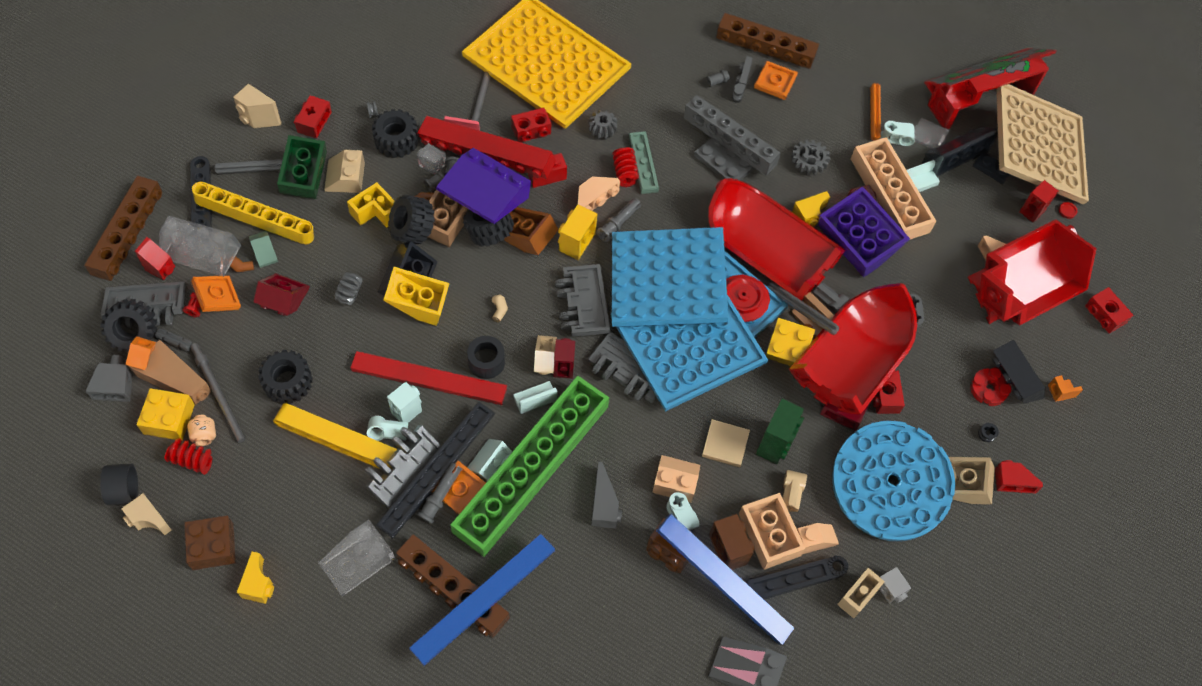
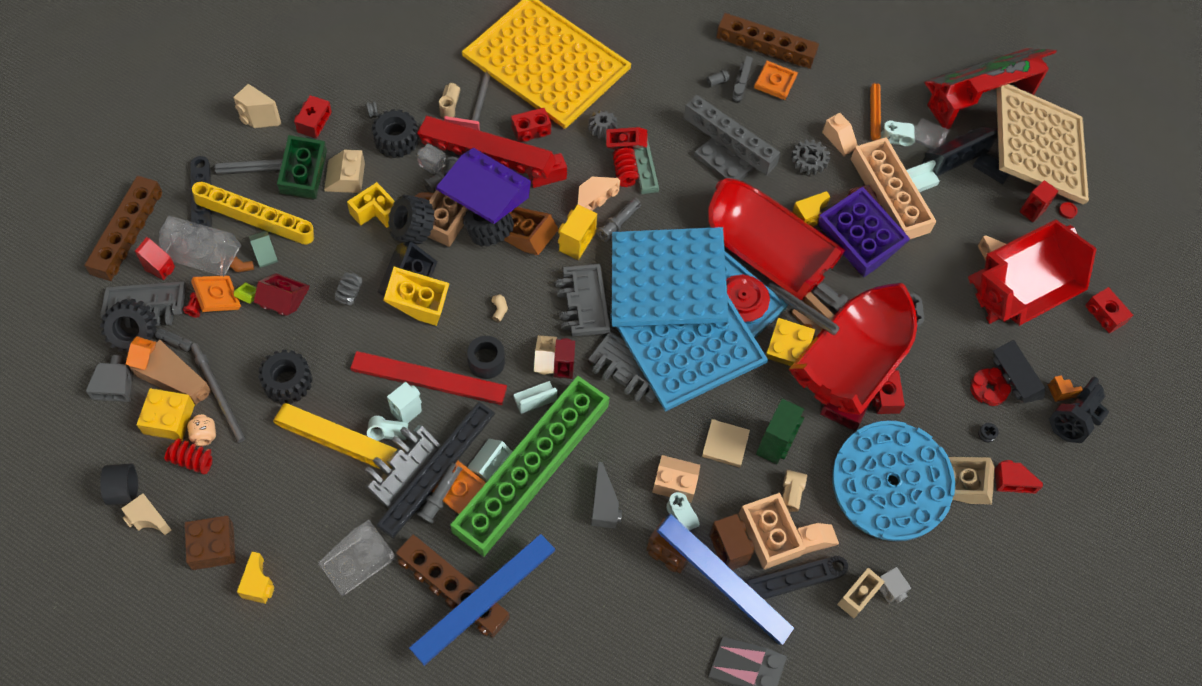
(245, 292): none -> lime tile
(449, 100): none -> tan piece
(626, 137): none -> red brick
(840, 134): none -> light nougat slope
(1075, 420): none -> black piece

